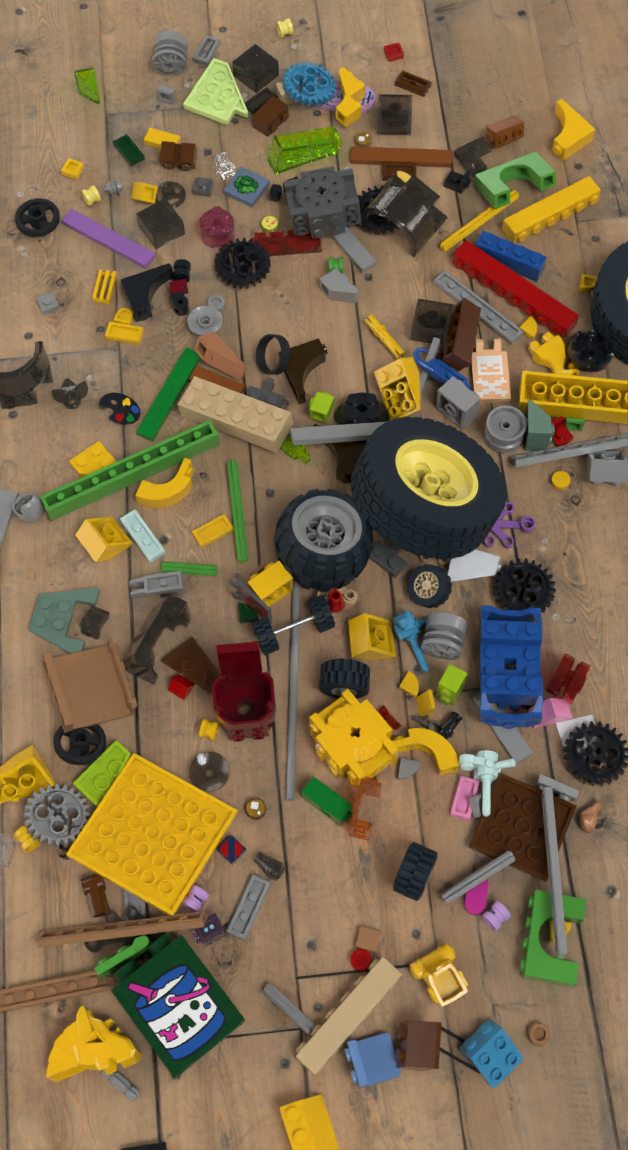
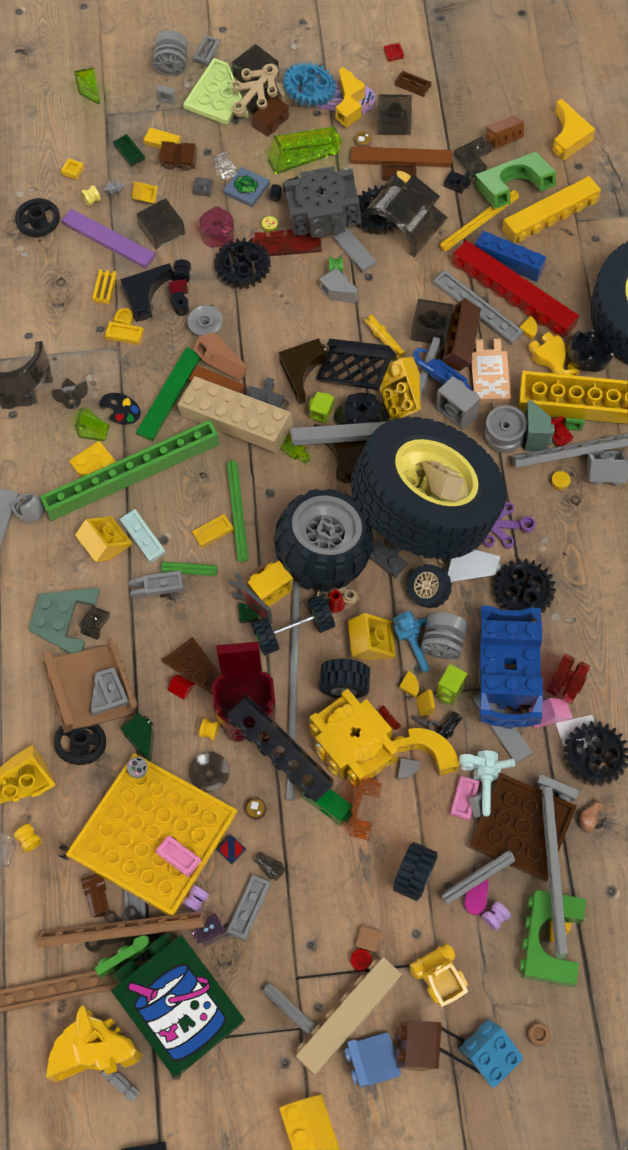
(43, 826): light grey gear -> none
(48, 303): light grey plate -> none
(90, 426): none -> clear neon green slope
(102, 773): lime wing -> none
(107, 692): none -> light grey wing
(137, 767): none -> light grey tile
(140, 656): clear smoke windscreen -> none
(140, 735): none -> dark green slope
(168, 191): clear smoke piece -> none
(169, 493): yellow arch -> none
(178, 856): none -> bright pink tile
(216, 301): light grey tile -> none
(255, 87): none -> tan plant
(263, 722): none -> black brick
(284, 28): light yellow wheel -> none
(285, 354): black tyre -> none
(360, 351): none -> black fence
(443, 480): none -> tan slope
(587, 283): yellow tile -> none

